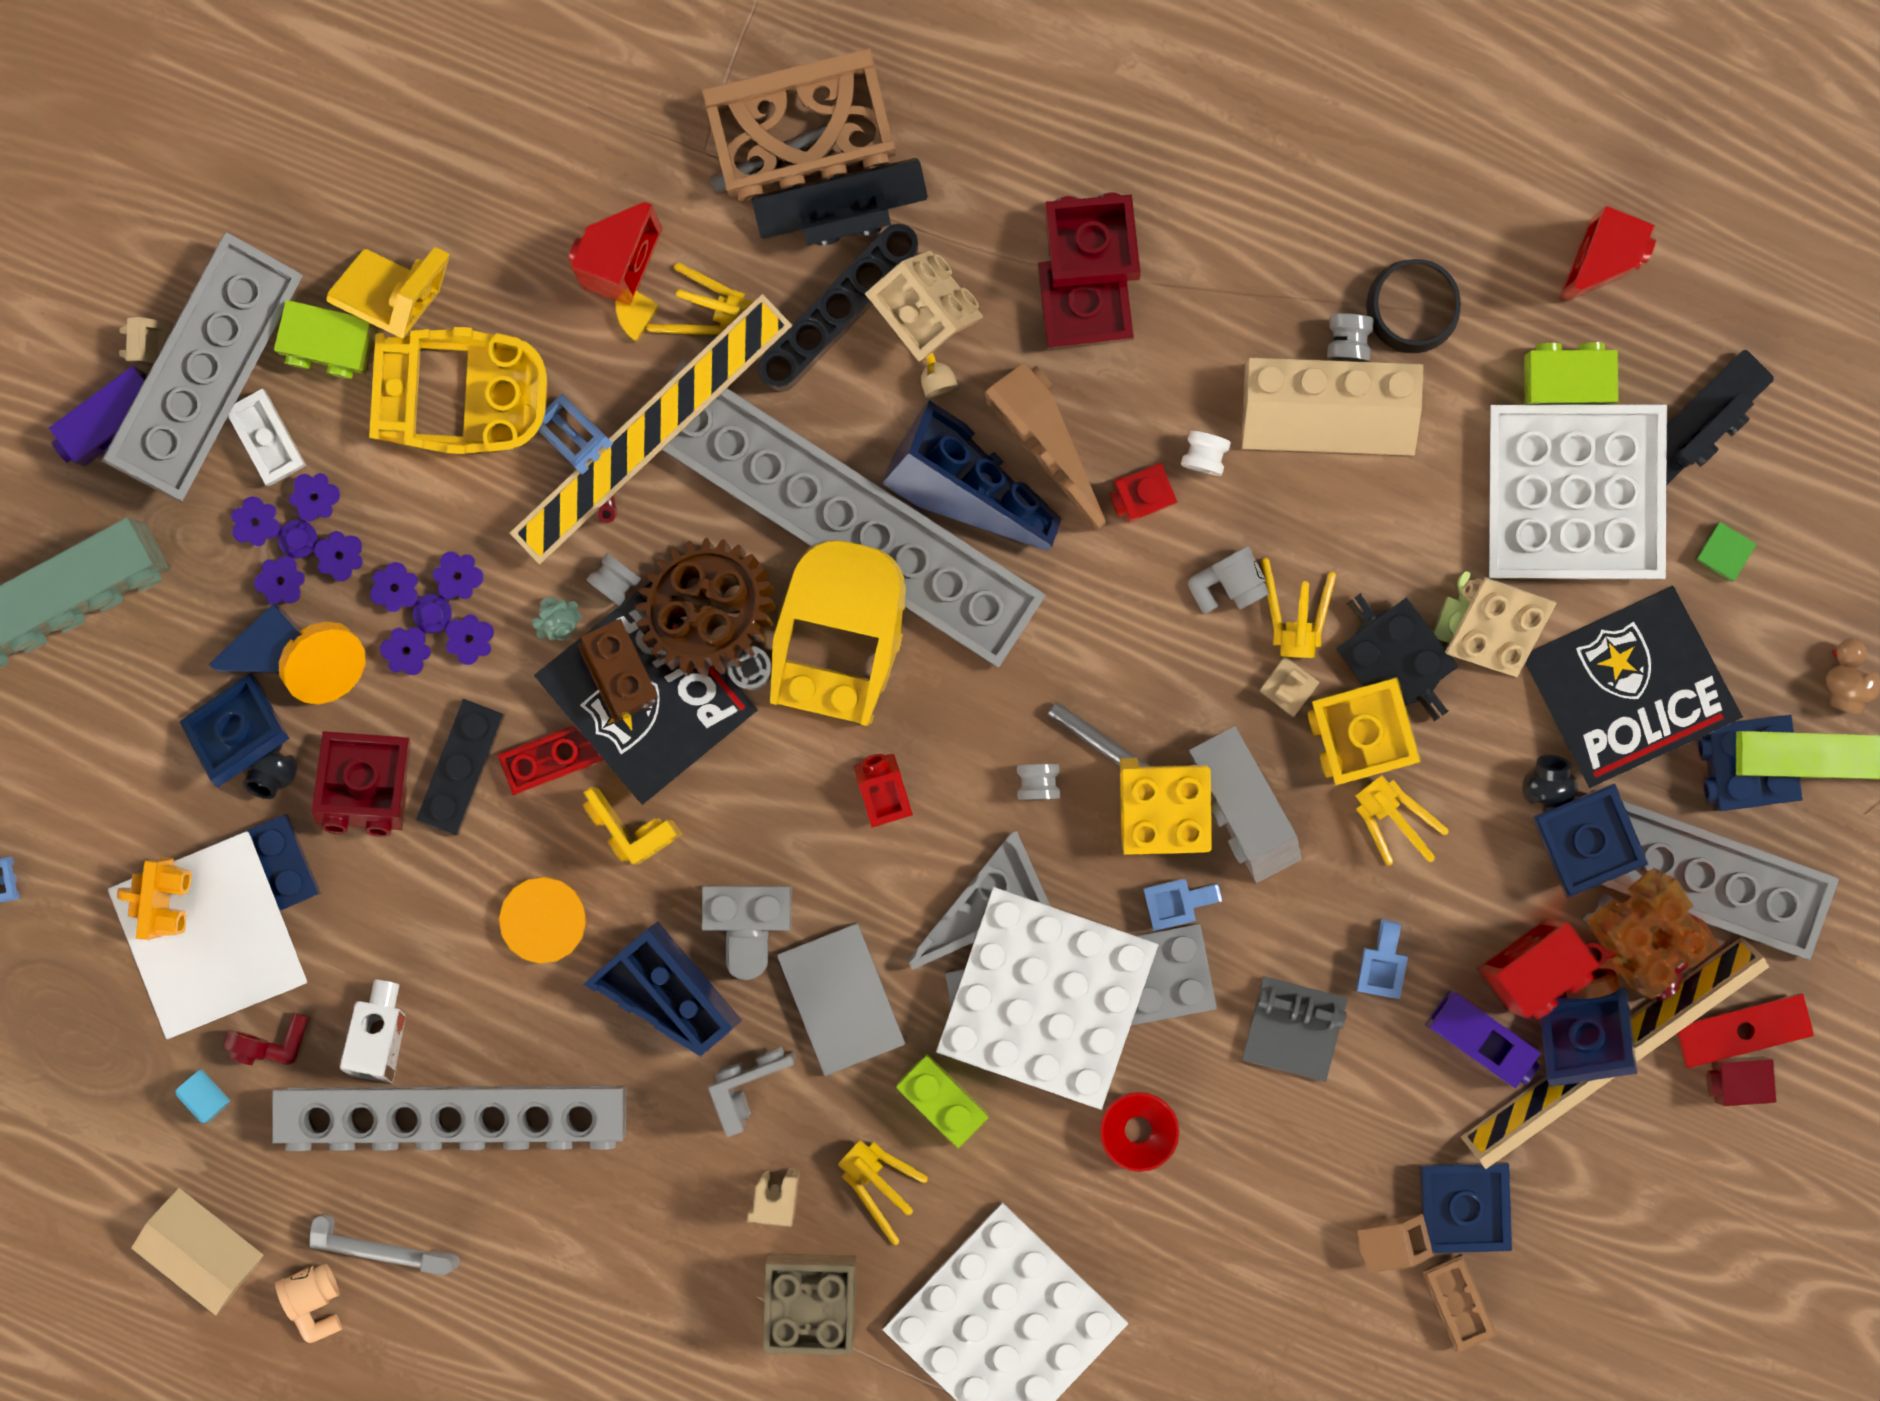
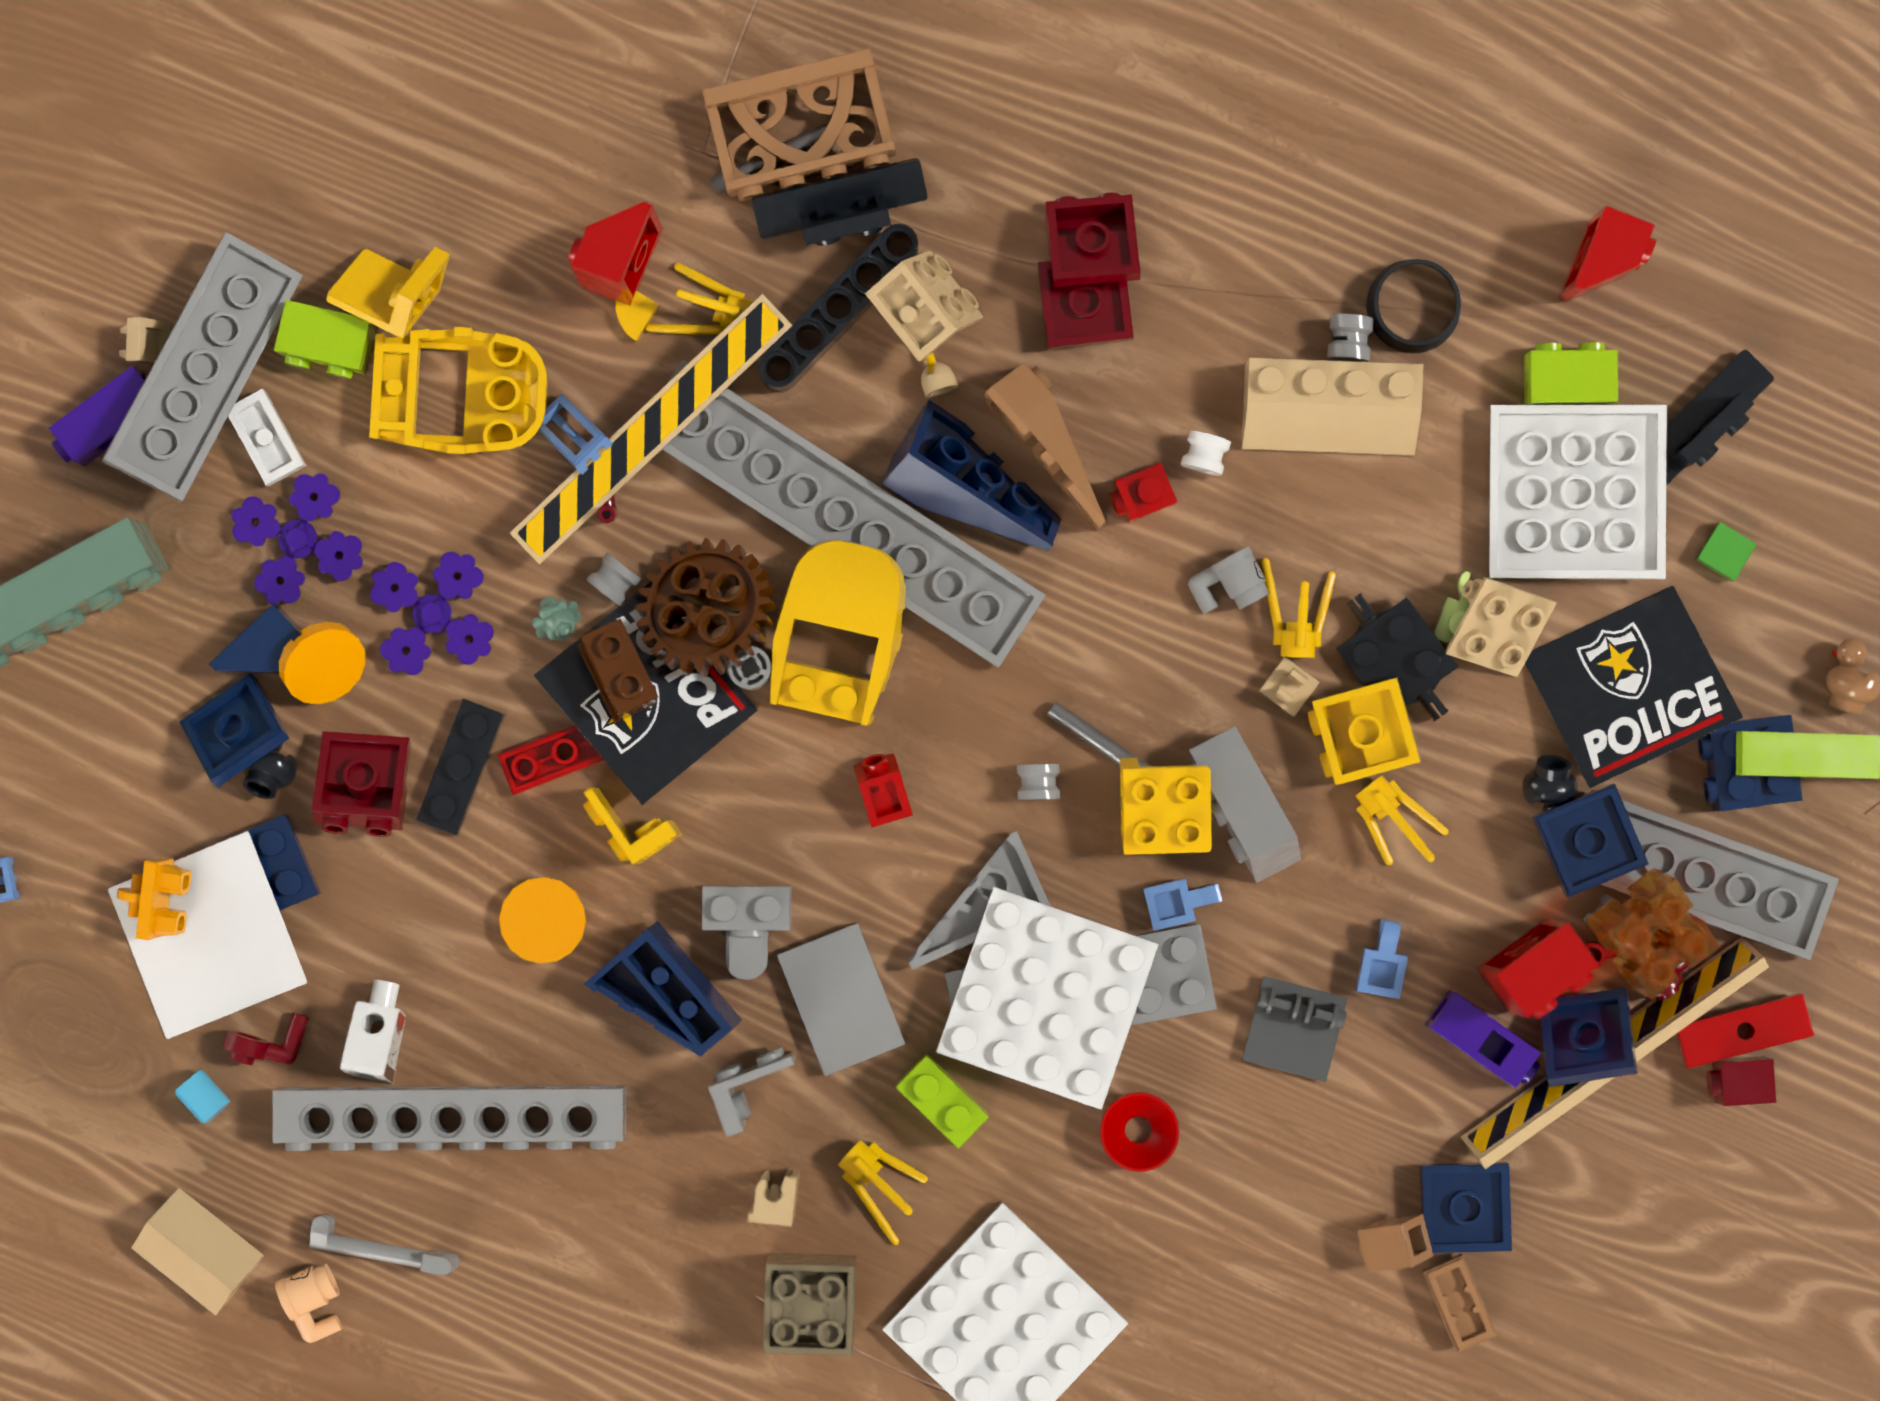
(1603, 984): reddish brown tile -> none

